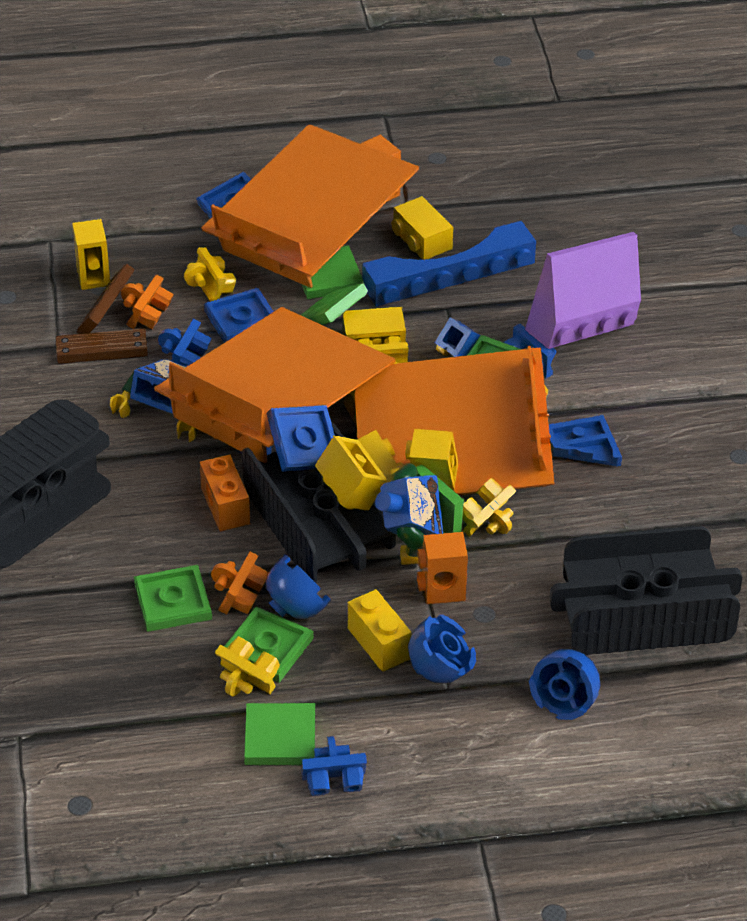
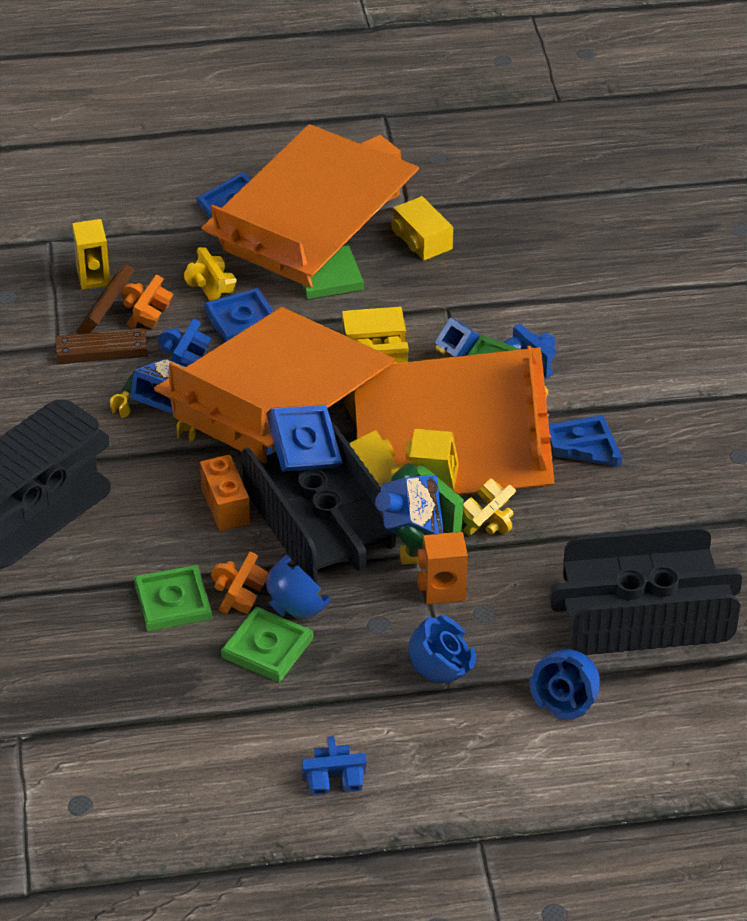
(236, 661): yellow hips -> none
(279, 733): bright green tile -> none
(335, 304): bright green tile -> none
(350, 473): yellow brick -> none
(379, 630): yellow brick -> none
(398, 278): blue arch -> none
(586, 291): medium lavender slope -> none

